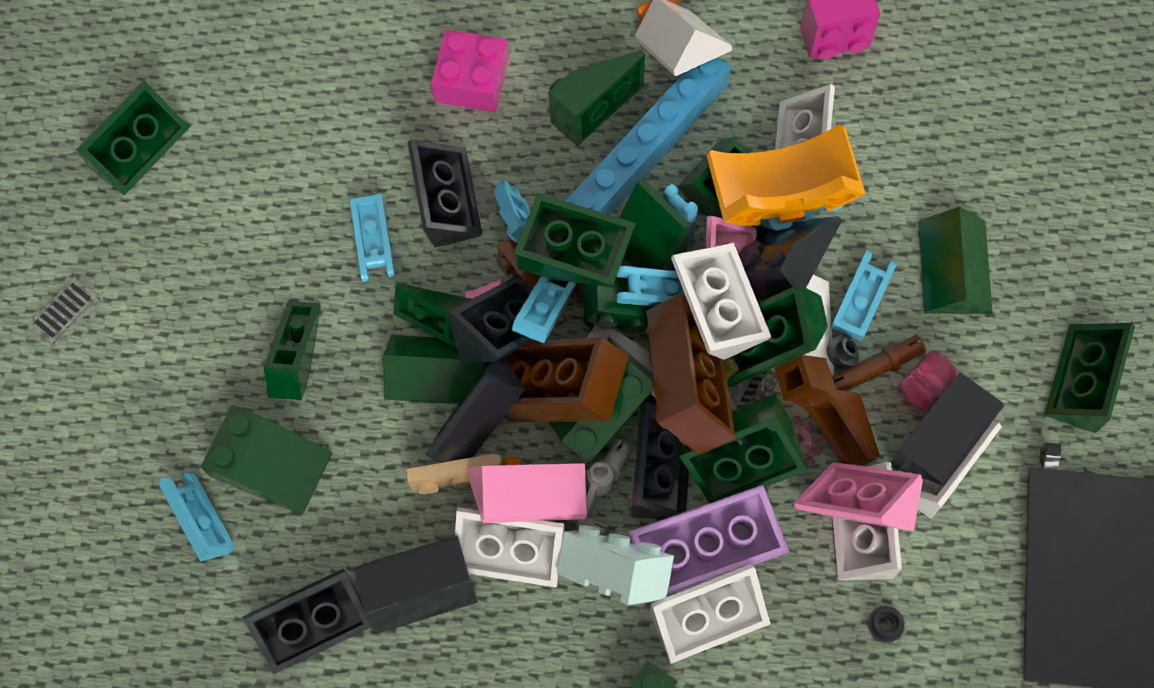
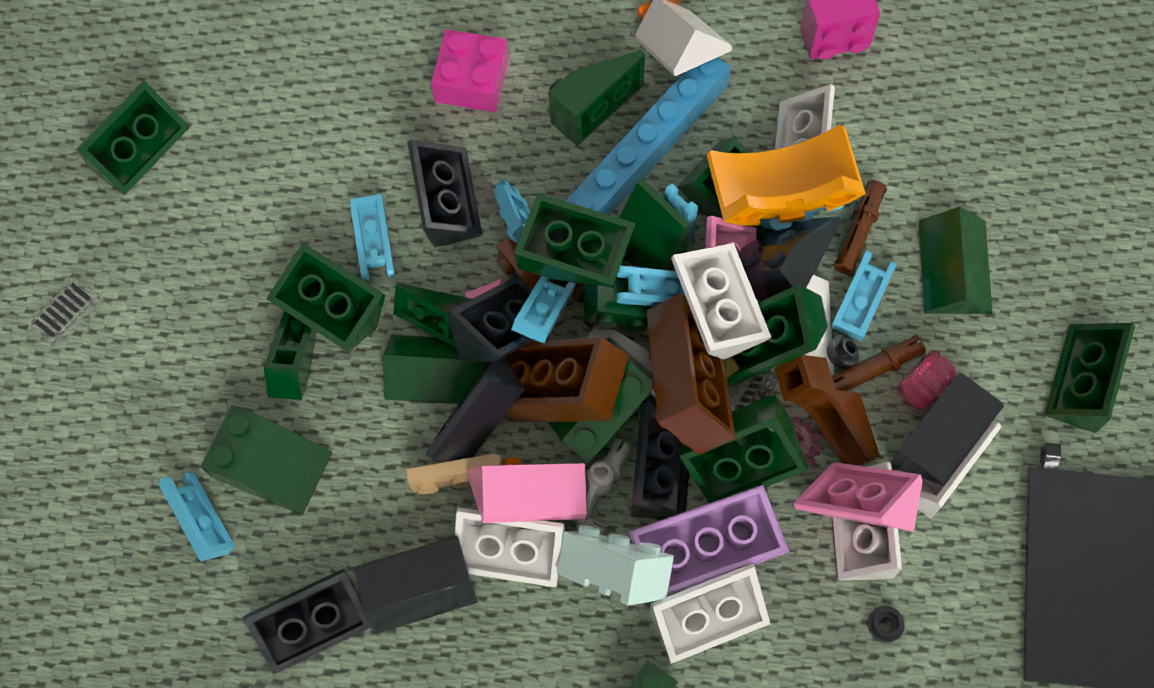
(328, 298): none -> dark green slope
(864, 216): none -> reddish brown pin

